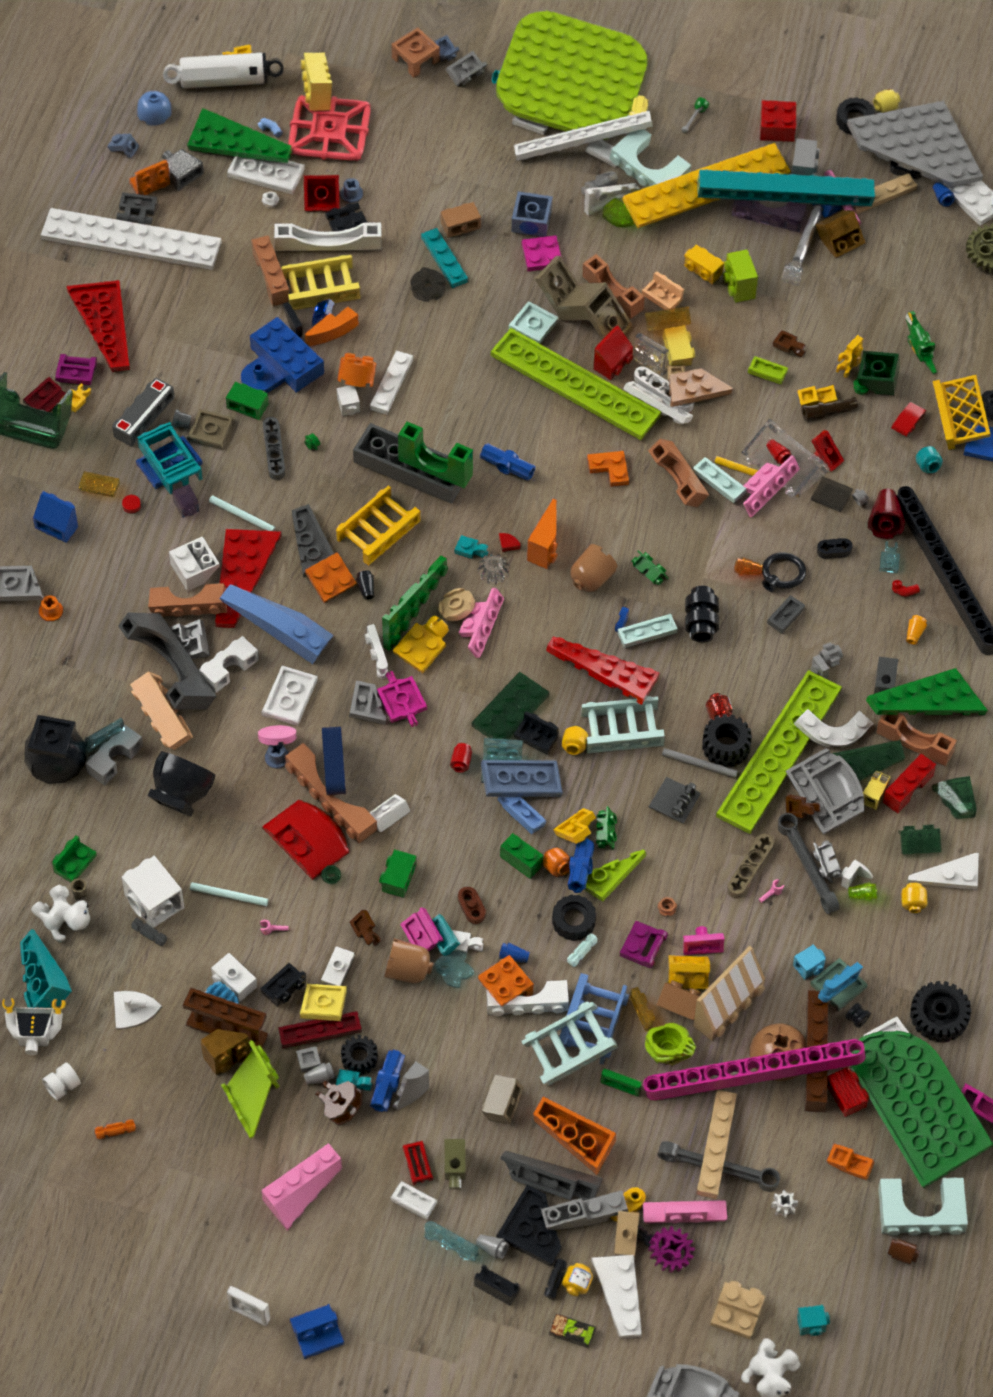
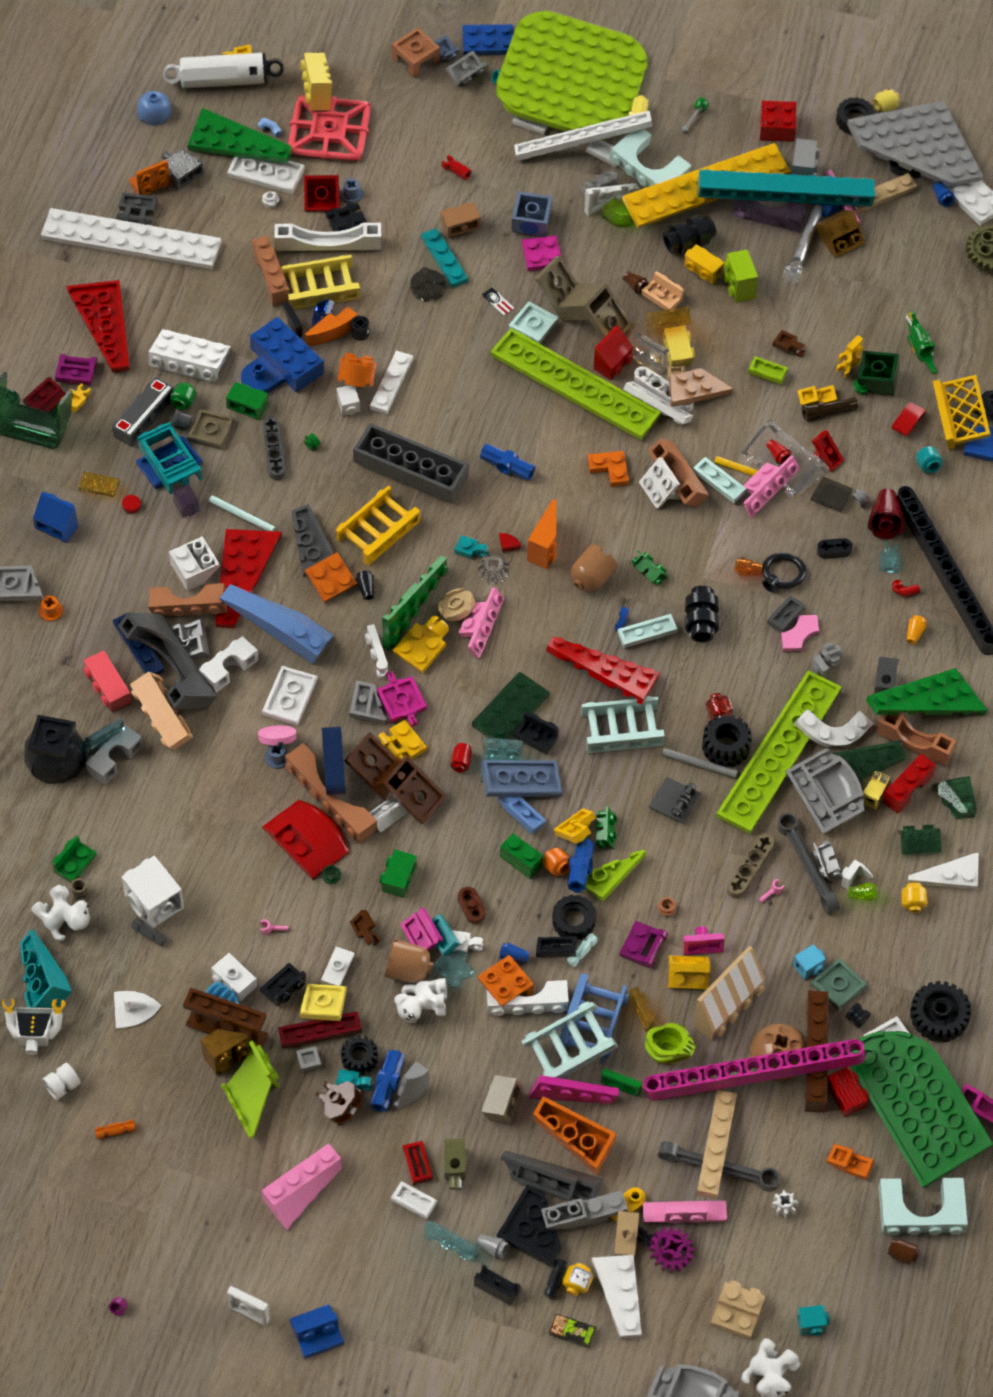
(107, 681): none -> coral brick
(114, 1306): none -> magenta hinge
(124, 143): sand blue bracket -> none
(142, 653): none -> dark blue plate
(179, 783): black plate -> none
(183, 396): none -> green head
(188, 355): none -> white bracket
(229, 894): light aqua bar -> none
(319, 1074): light grey cone -> none
(360, 328): none -> black wheel
(395, 778): none -> reddish brown bracket
(406, 738): none -> yellow plate
(414, 452): green arch -> none
(429, 996): none -> white animal
(456, 168): none -> red bar
(487, 39): none -> blue plate
(497, 301): none -> sticker
(556, 949): none -> black tile
(571, 1090): none -> dark pink wing
(574, 740): yellow head -> none
(598, 271): nougat arch -> none
(635, 281): none -> reddish brown cone
(660, 483): none -> white bracket
(678, 999): medium nougat brick -> none
(696, 231): none -> black piece
(797, 806): reddish brown plate -> none
(805, 628): none -> bright pink tile
(839, 982): dark azure plate -> none

